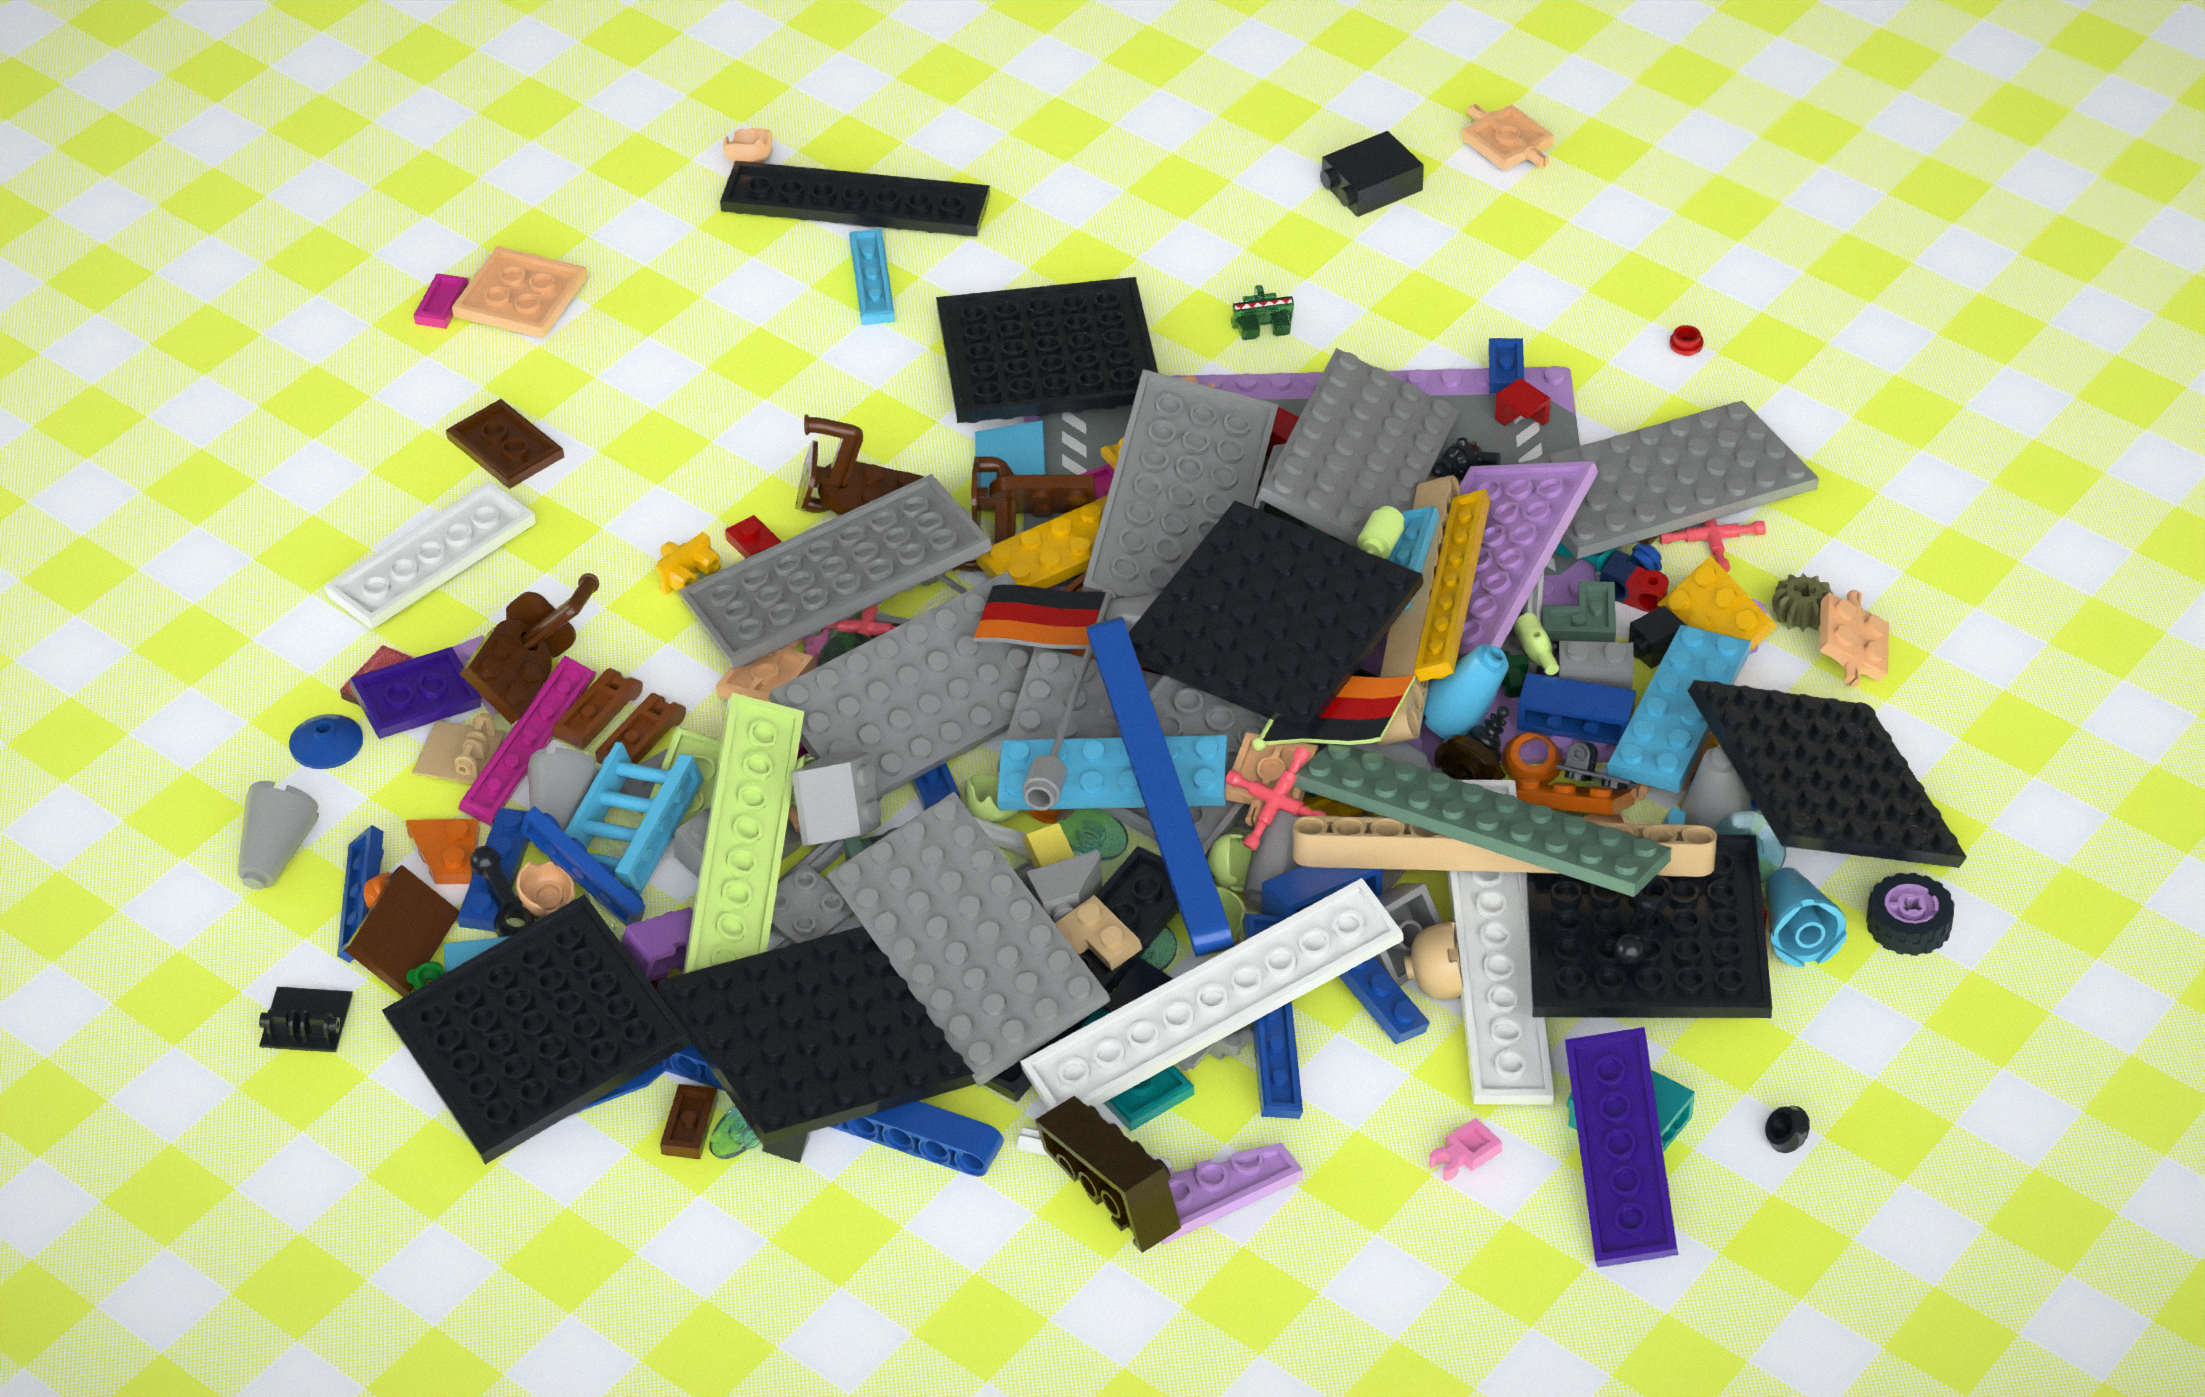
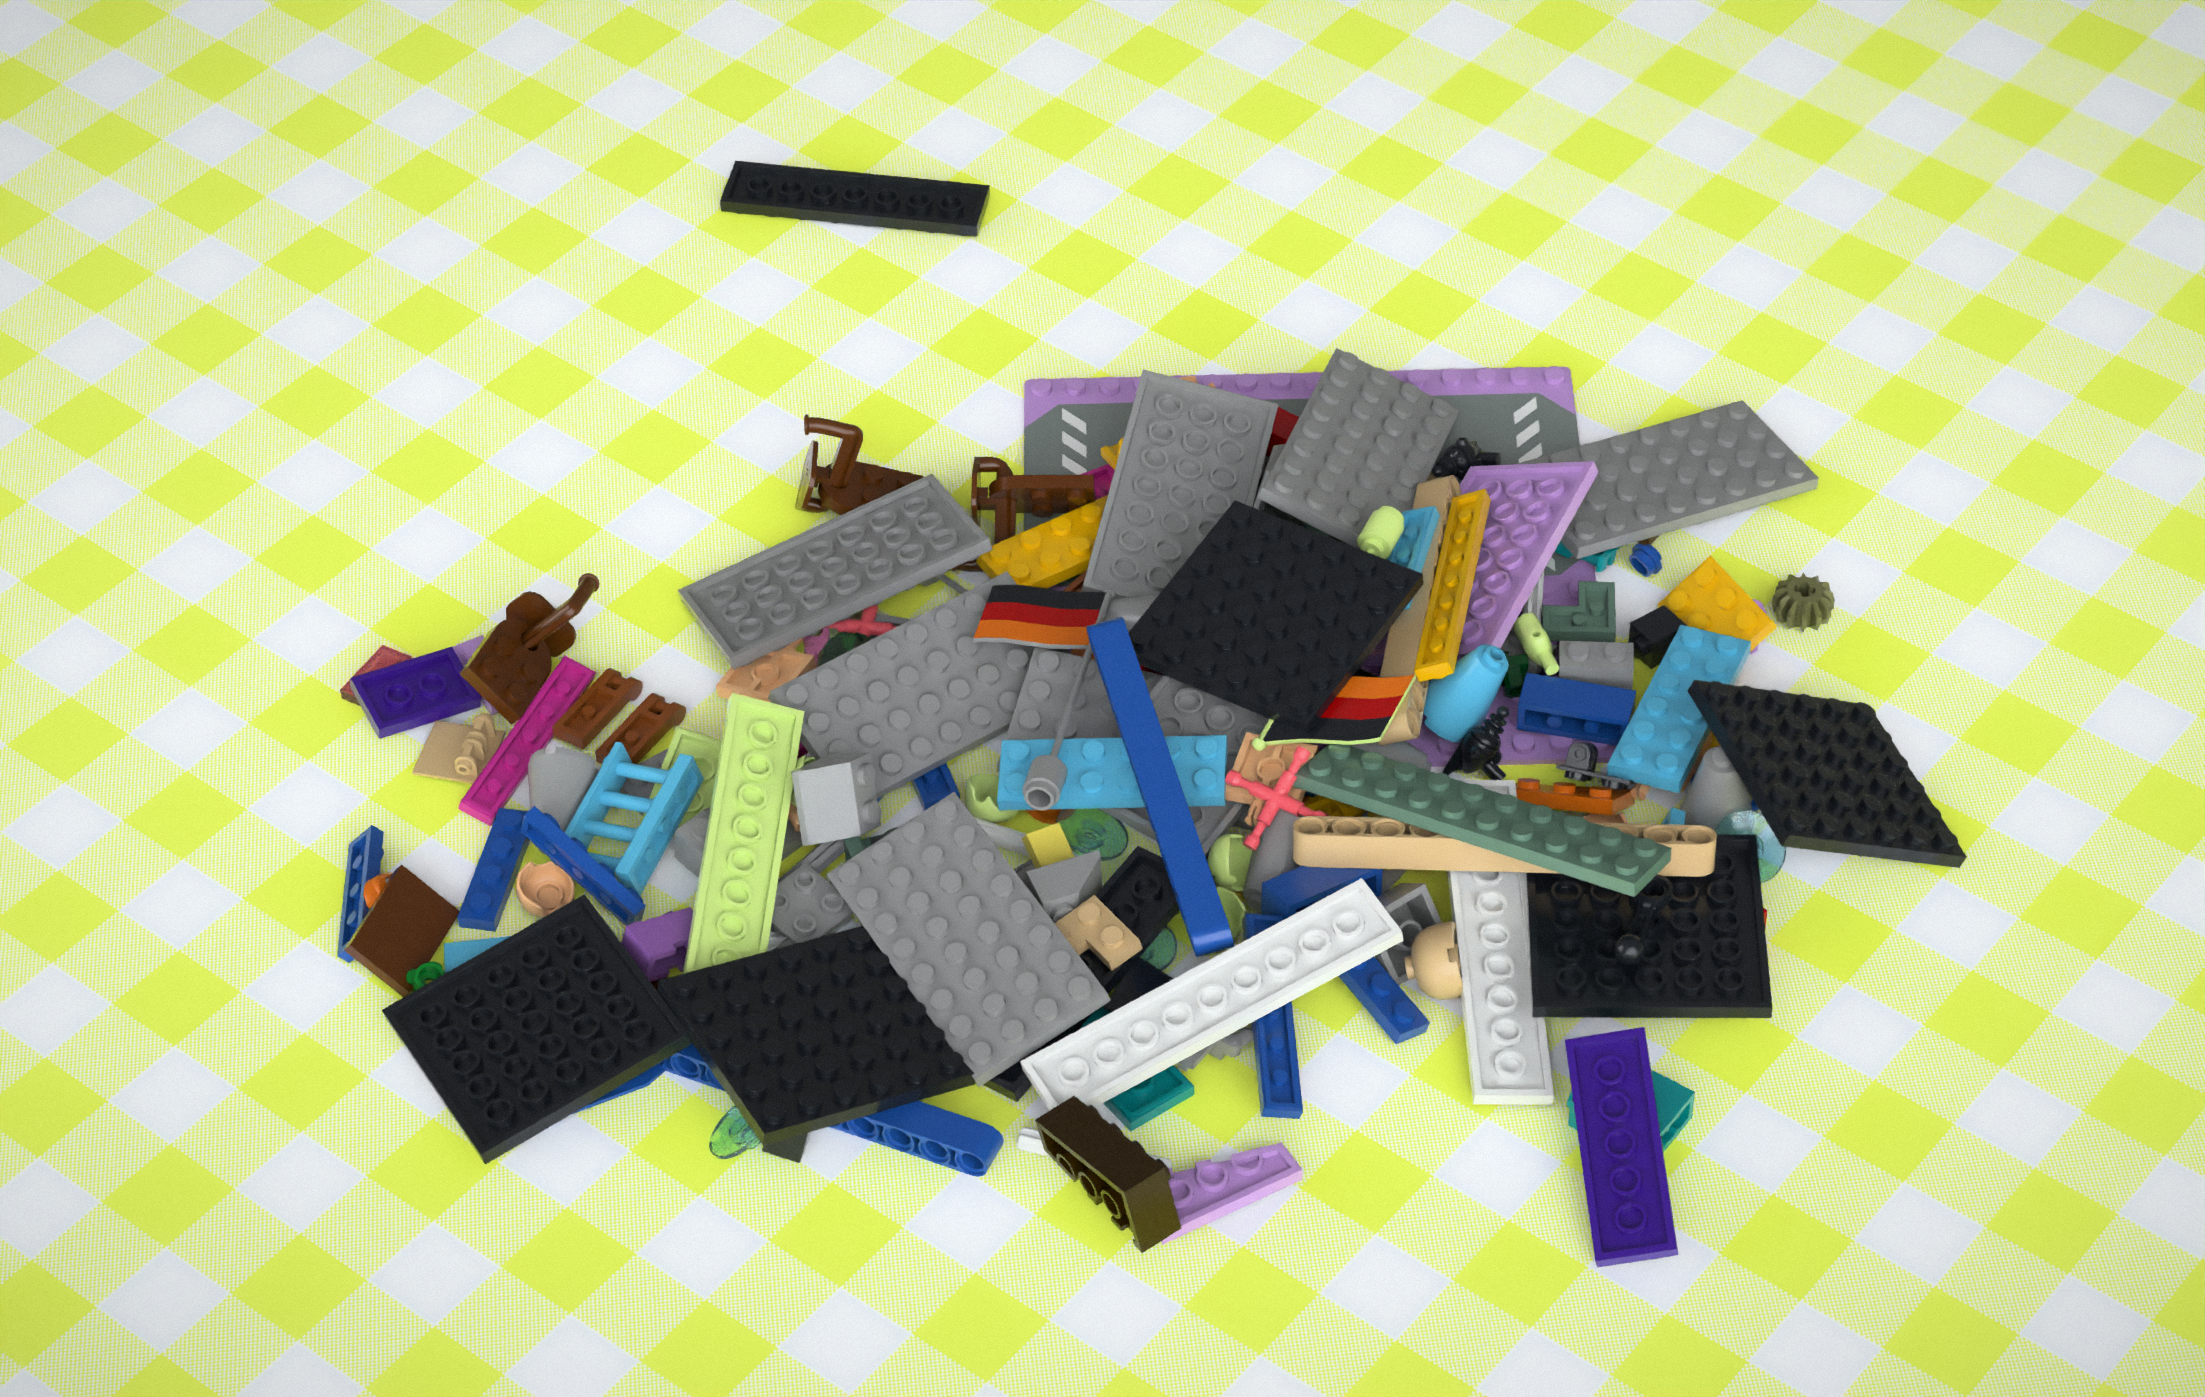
(272, 831): light grey cone -> none
(305, 1019): black hinge -> none
(326, 741): blue dish -> none
(430, 554): white plate -> none
(437, 303): dark pink tile -> none
(446, 847): orange wing -> none
(486, 863): black piece -> none
(505, 443): reddish brown tile -> none
(520, 292): light nougat plate -> none
(683, 562): yellow hips -> none
(689, 1121): reddish brown plate -> none
(749, 145): light nougat hair -> none
(750, 537): red plate -> none
(871, 277): medium azure tile -> none
(1018, 445): medium azure tile -> none
(1045, 349): black plate -> none
(1262, 310): clear green hips -> none
(1372, 173): black brick -> none
(1467, 759): dark brown plate -> none
(1467, 1146): bright pink plate -> none
(1505, 362): blue plate -> none
(1507, 136): light nougat plate -> none
(1518, 769): orange piece -> none
(1522, 400): red panel -> none
(1634, 584): leg -> none
(1686, 340): red plate -> none
(1714, 534): coral piece -> none
(1787, 1128): black hat -> none
(1802, 919): medium azure cone -> none
(1854, 637): light nougat plate -> none
(1910, 914): black wheel -> none

